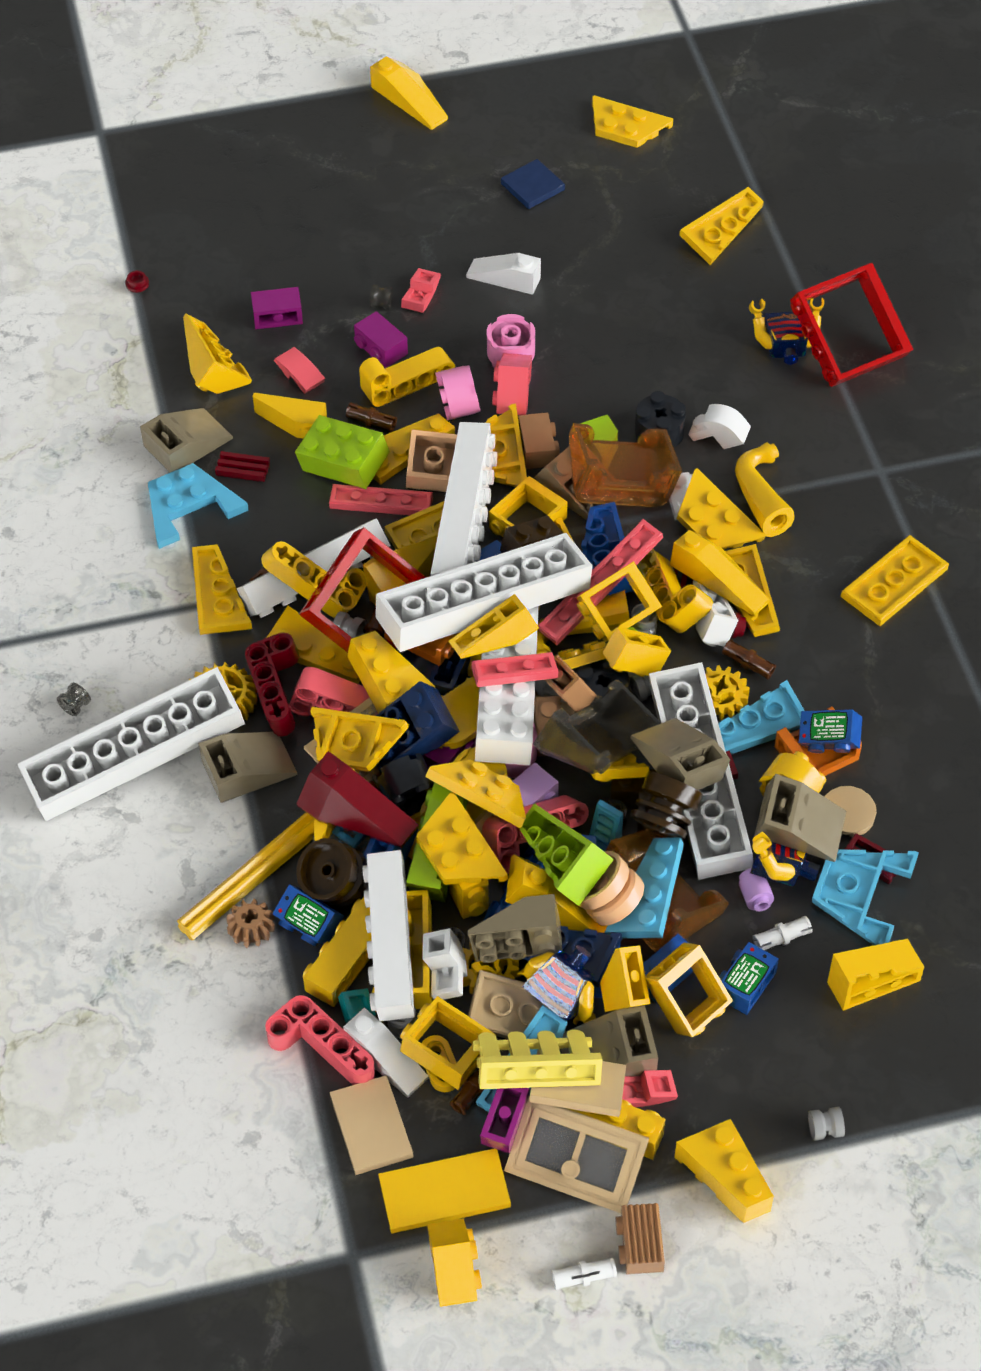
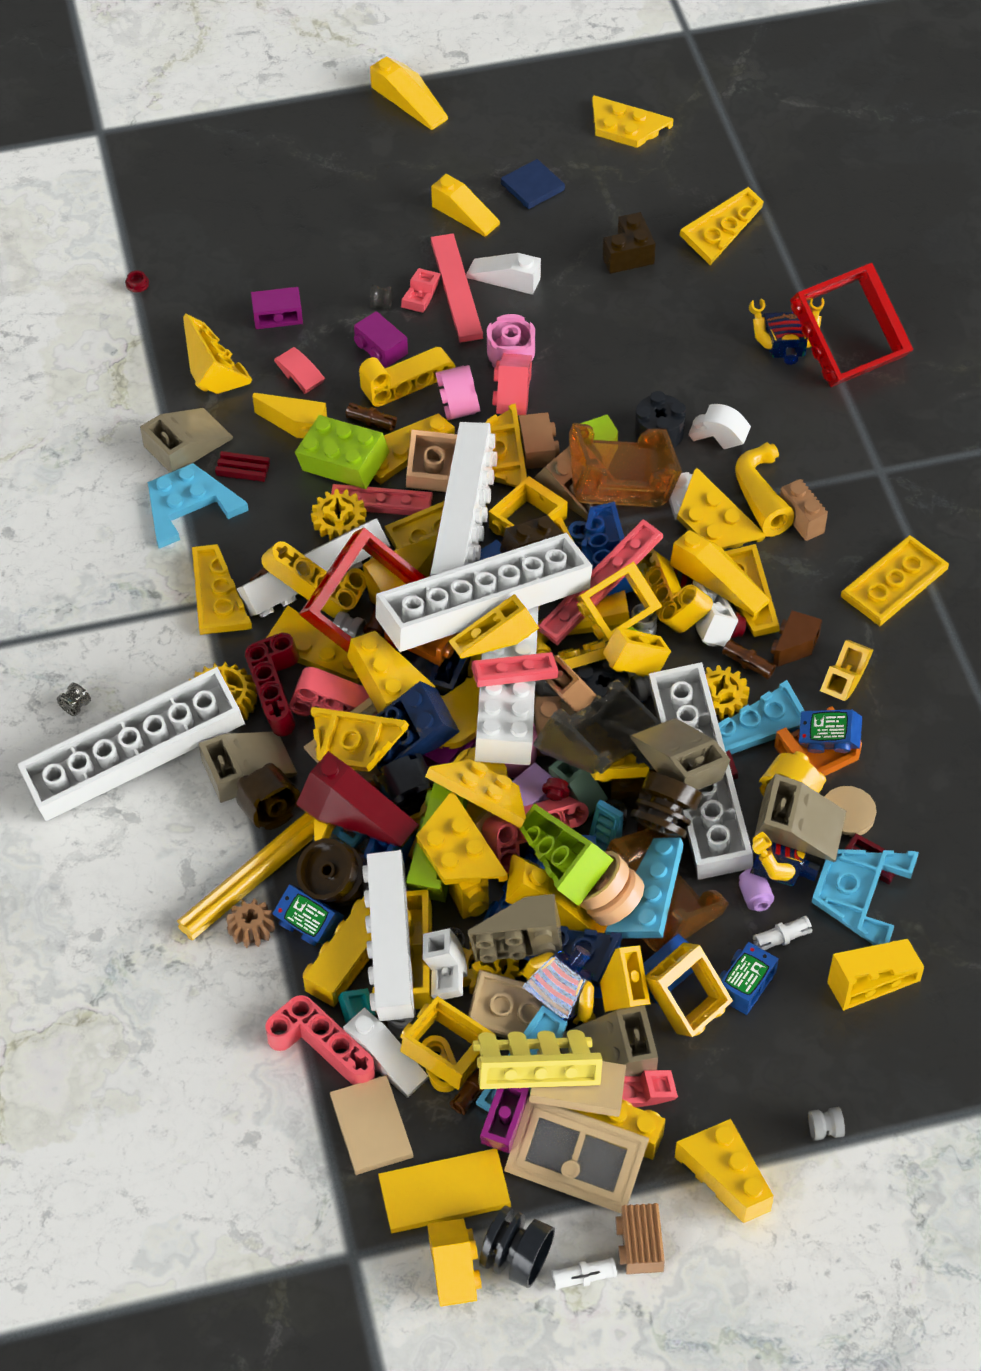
(267, 797): none -> dark brown brick
(326, 512): none -> yellow gear
(456, 288): none -> coral tile
(462, 205): none -> yellow slope
(512, 1244): none -> black wheel
(556, 789): none -> dark red plate
(577, 527): none -> blue bush
(581, 784): none -> sand green slope
(632, 245): none -> dark brown brick
(797, 638): none -> reddish brown slope
(808, 513): none -> medium nougat brick
(845, 675): none -> yellow brick

